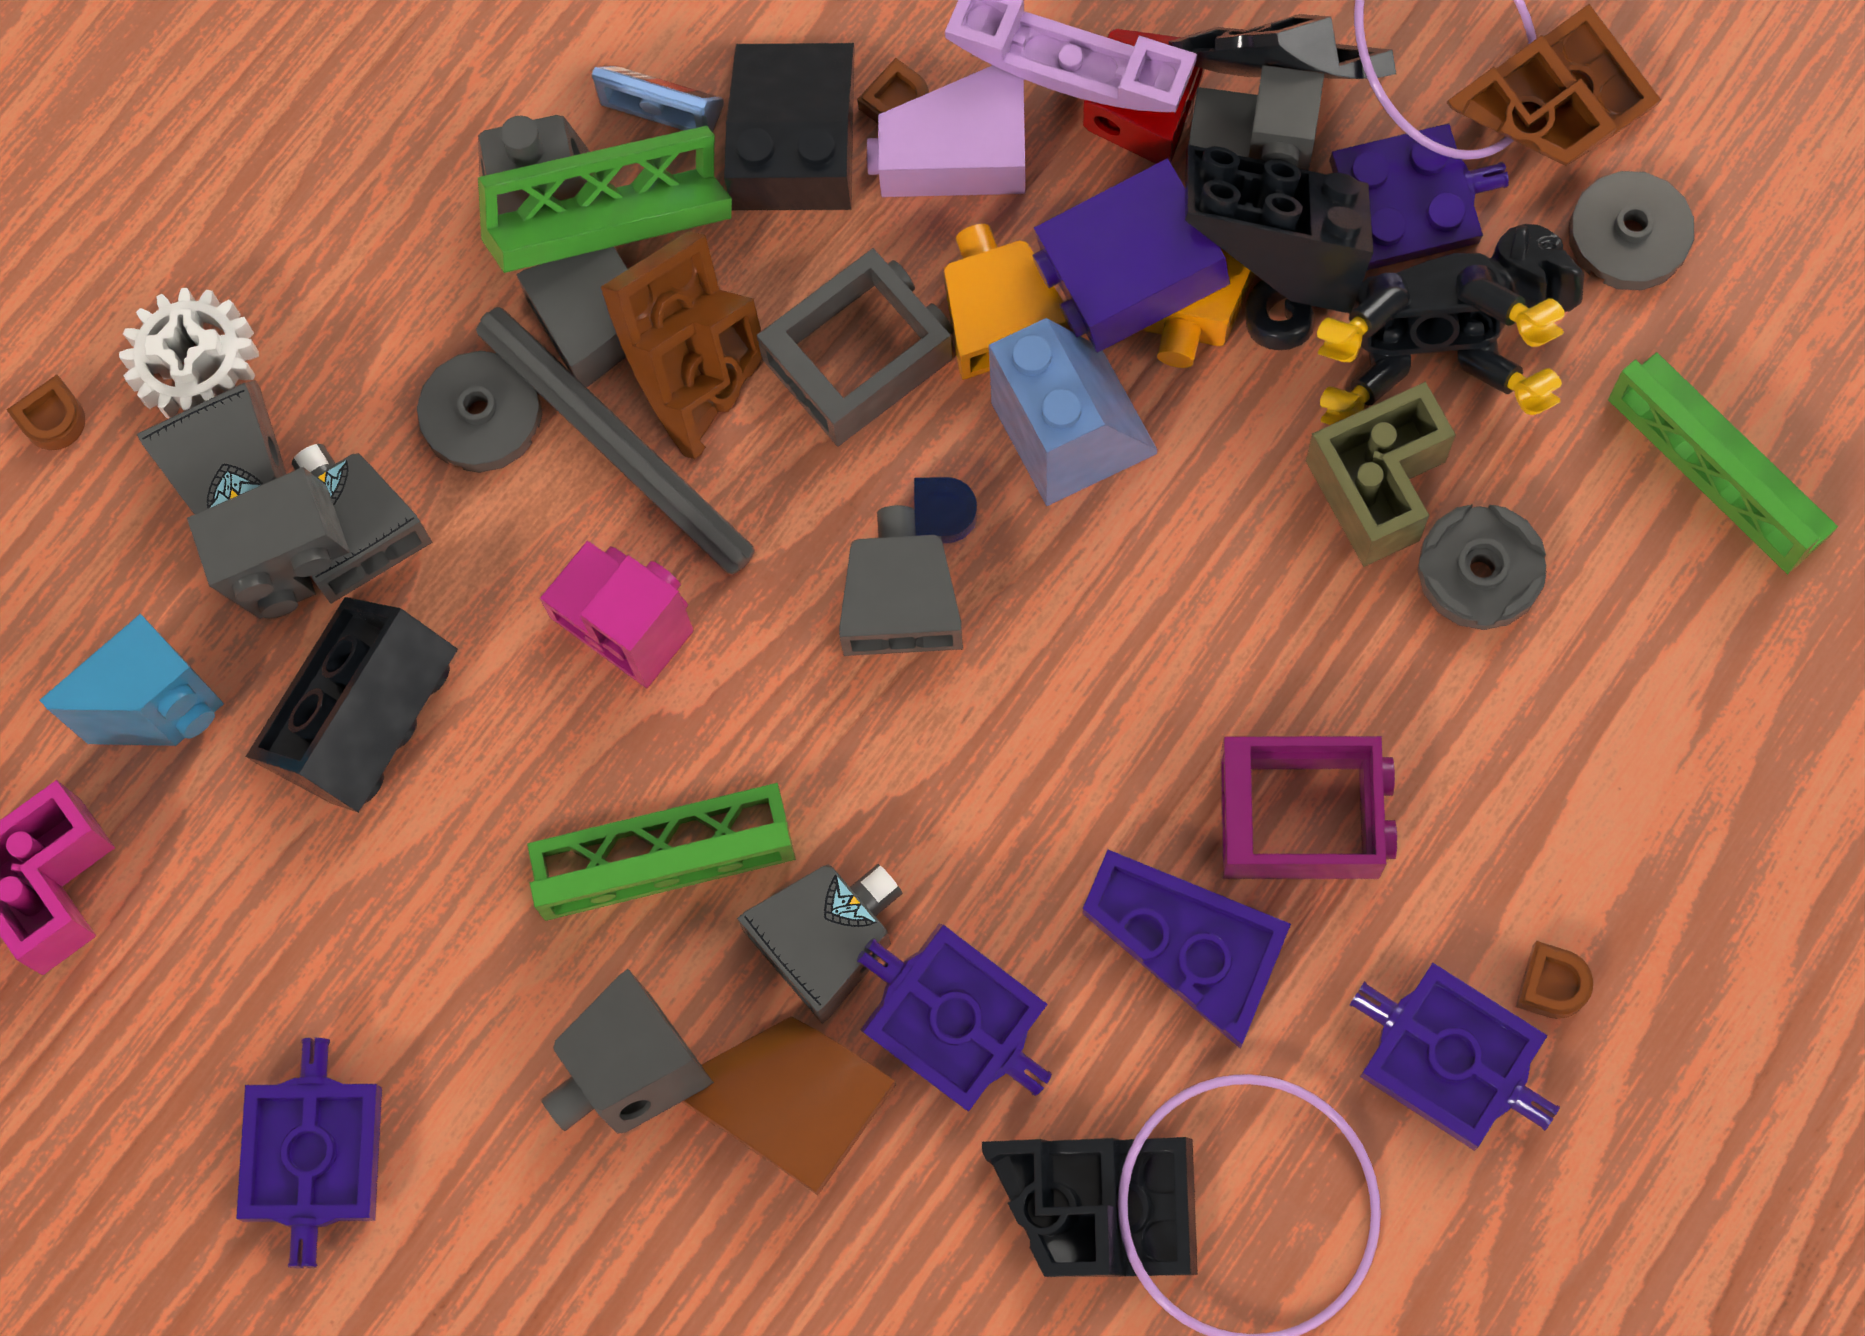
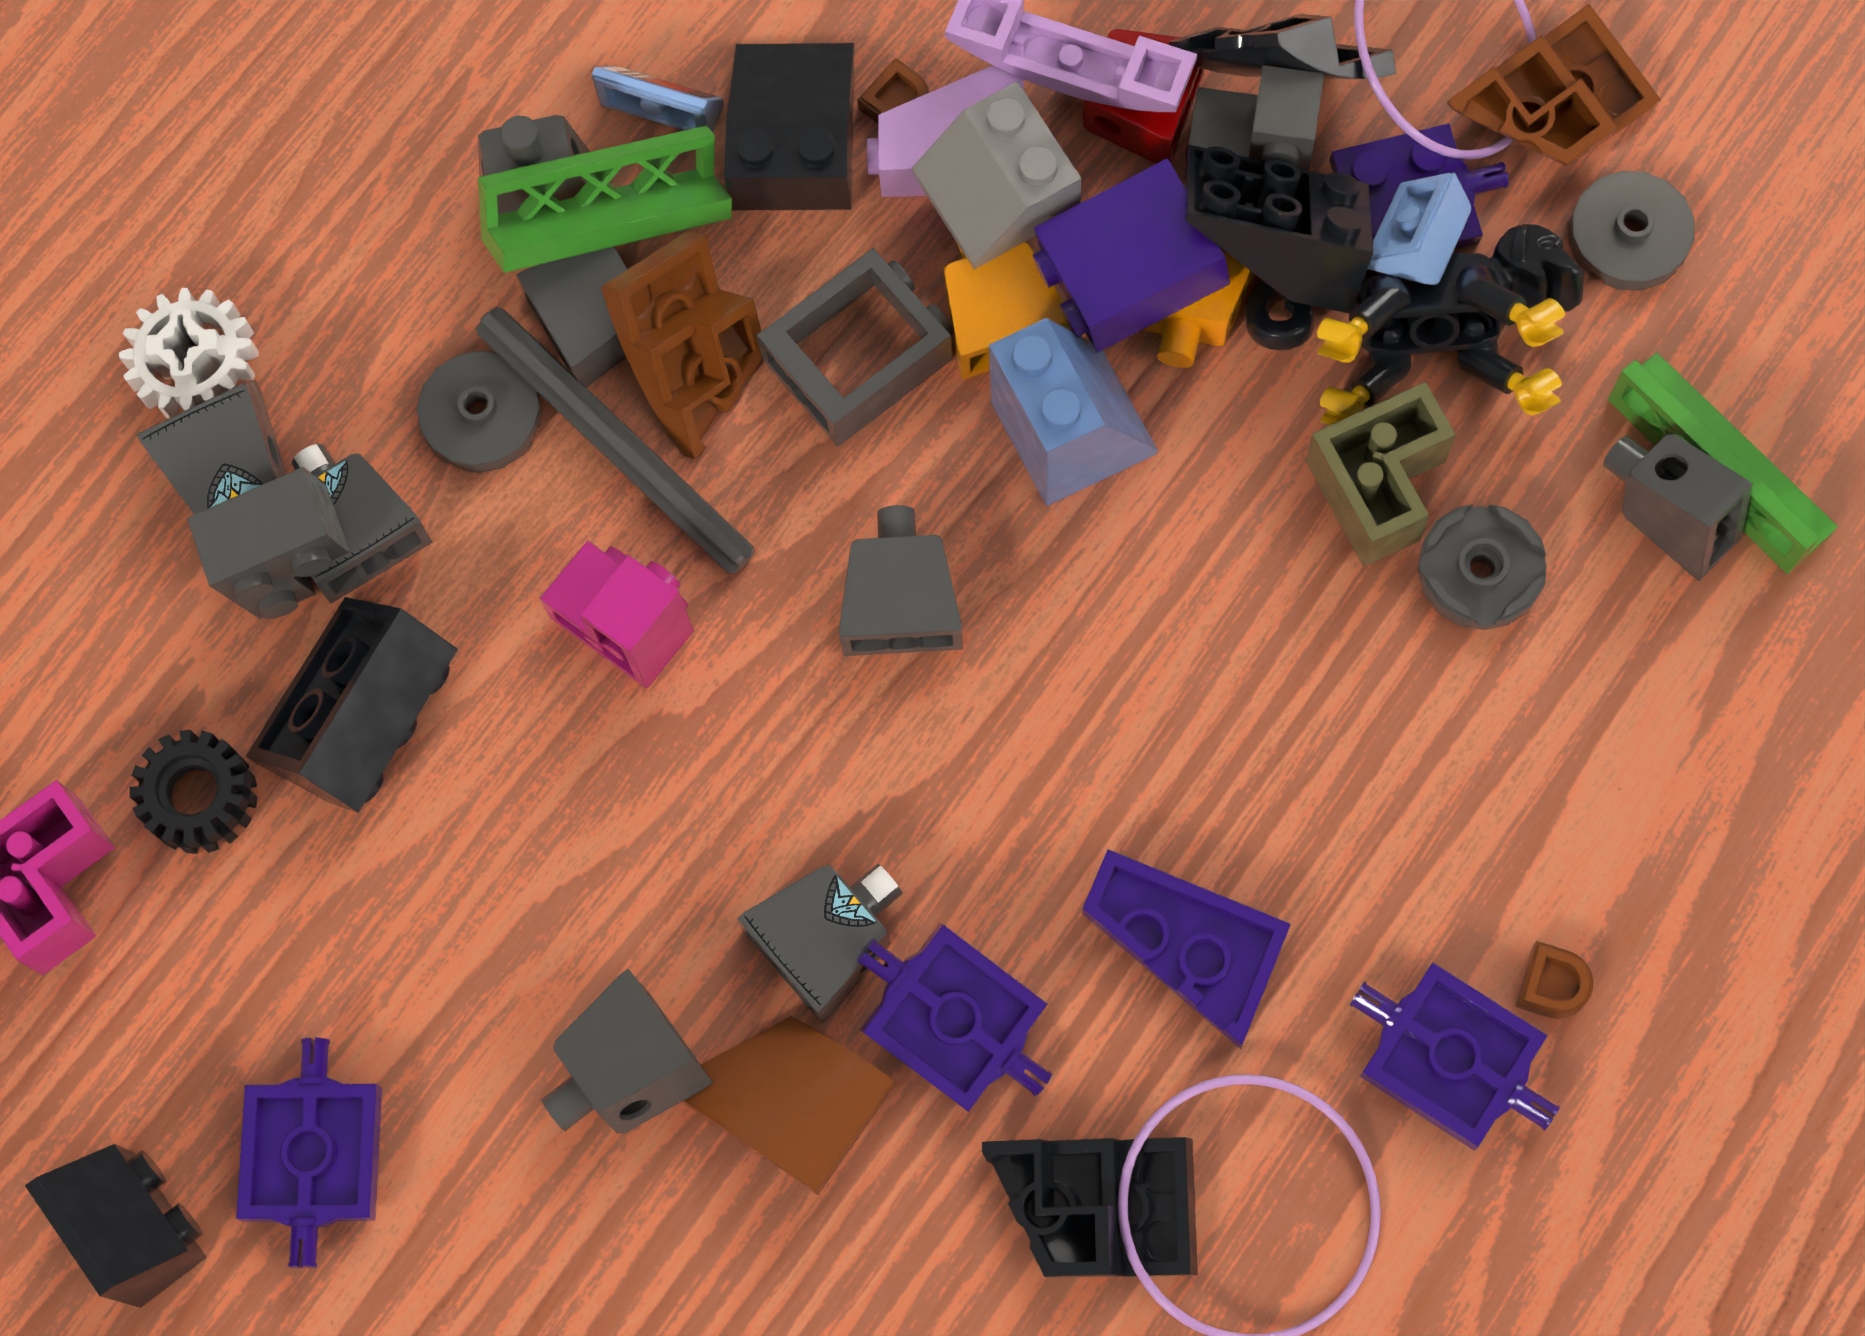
(50, 415): dark orange tile -> none
(119, 1223): none -> black slope
(134, 693): dark azure slope -> none
(167, 766): none -> black tyre
(664, 866): bright green fence -> none
(944, 508): clear blue tile -> none
(997, 175): none -> light grey slope
(1305, 752): magenta window -> none
(1421, 229): none -> light blue slope
(1681, 500): none -> dark grey torso

